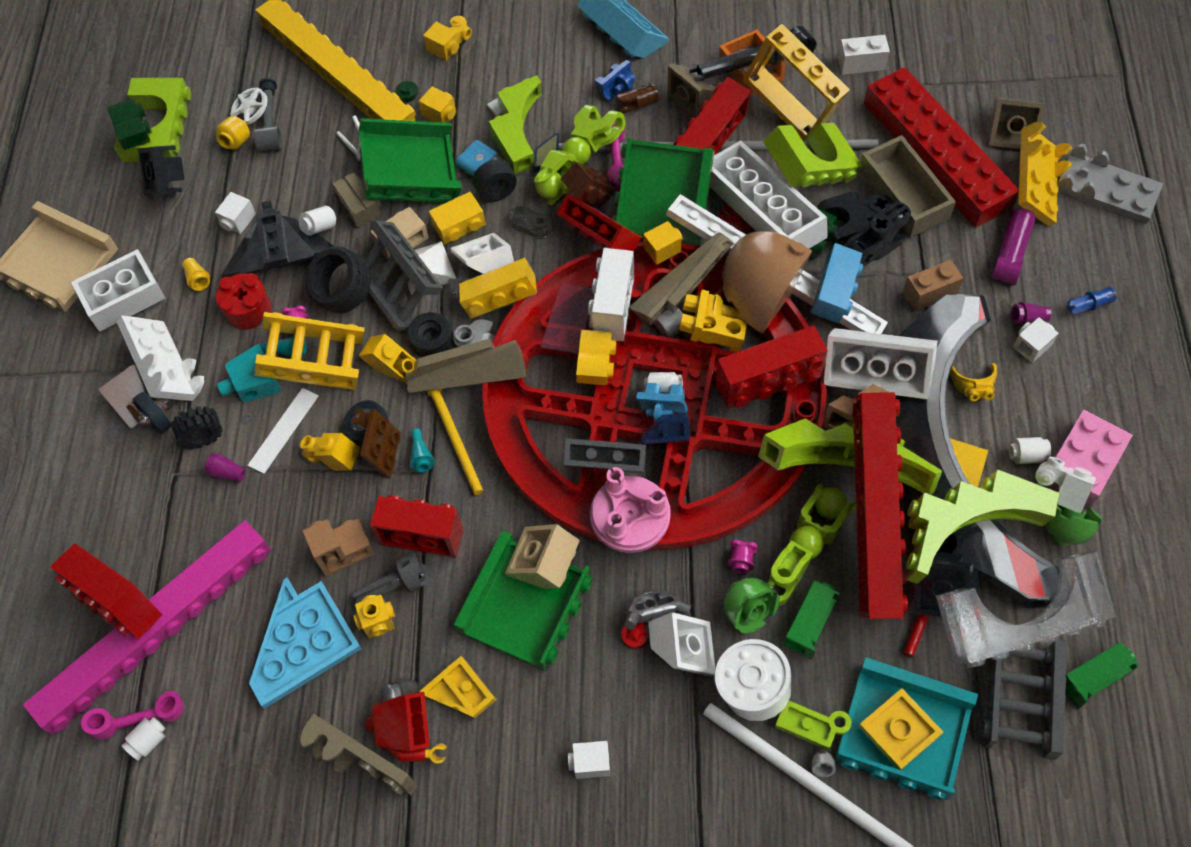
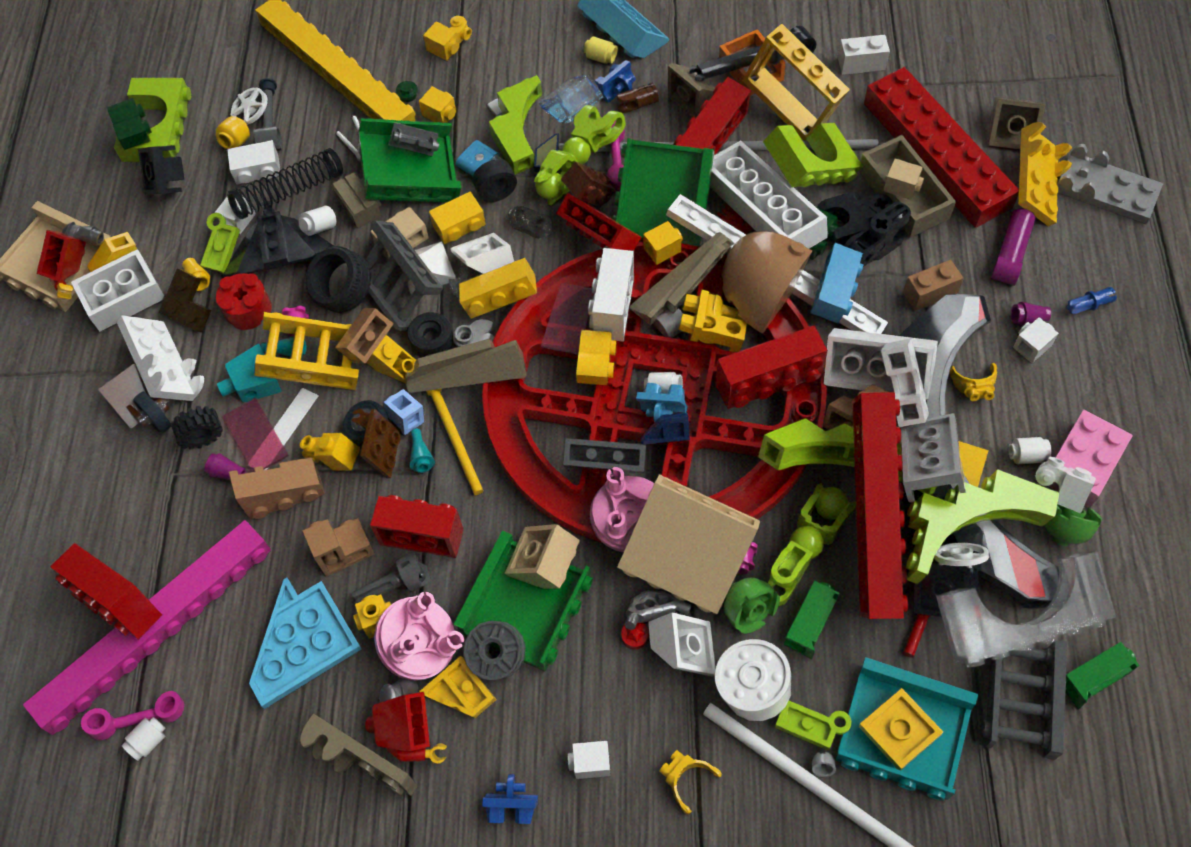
(63, 254): none -> red torso
(111, 250): none -> yellow slope
(179, 301): none -> dark brown plate
(220, 244): none -> lime hinge
(232, 194): none -> black piece
(253, 162): none -> white brick
(255, 435): none -> clear pink piece
(277, 488): none -> medium nougat wedge
(364, 335): none -> medium nougat brick
(404, 411): none -> light blue brick
(414, 139): none -> dark grey hinge
(416, 638): none -> bright pink piece
(478, 645): none -> dark grey wheel
(497, 803): none -> blue hips
(571, 98): none -> clear slope
(600, 50): none -> light yellow brick
(677, 767): none -> yellow helmet
(688, 544): none -> tan panel
(903, 369): none -> white arch
(904, 179): none -> tan brick
(931, 455): none -> light grey hinge
(961, 554): none -> white wheel

